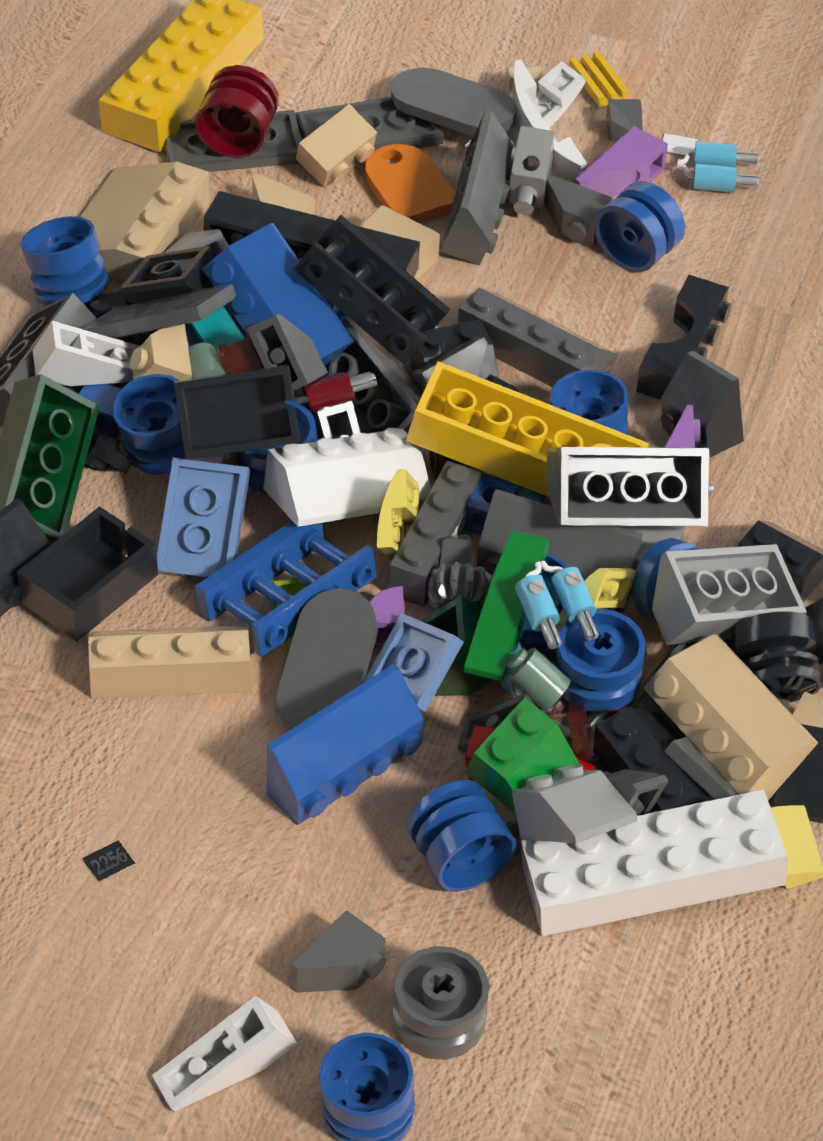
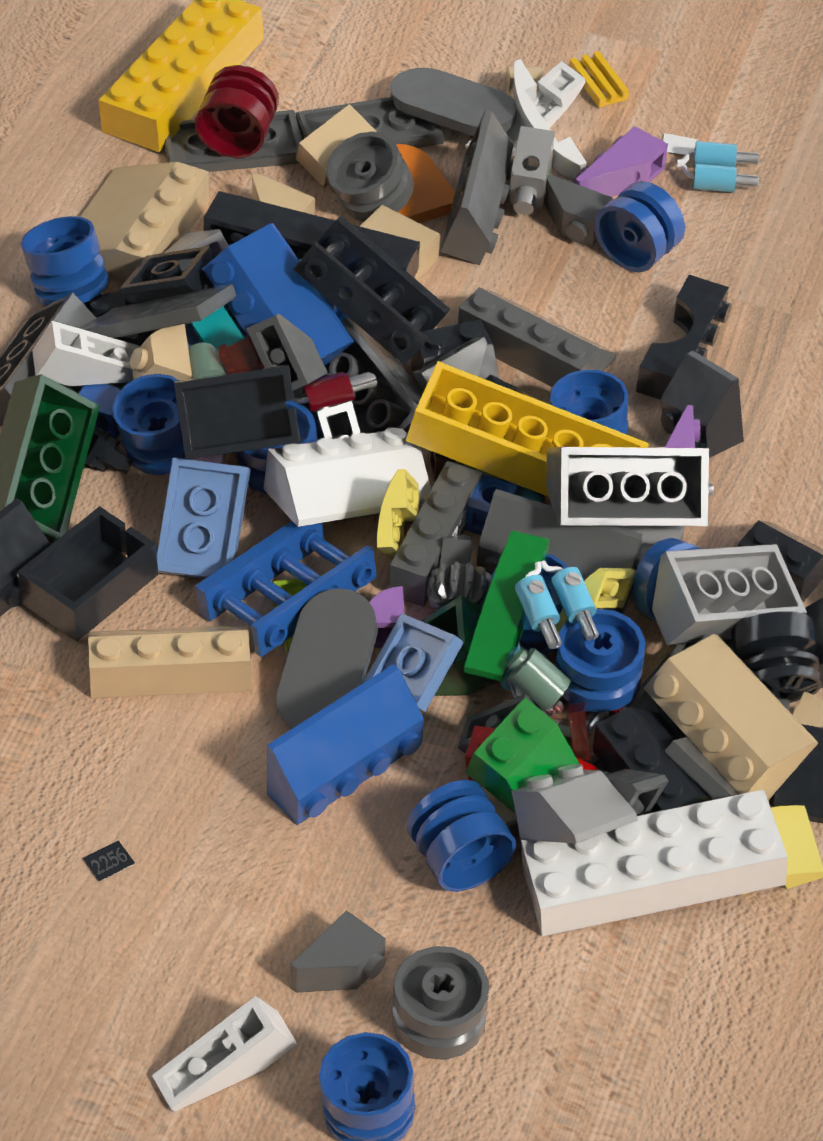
(369, 174): none -> dark grey wheel
(623, 116): dark grey slope -> none

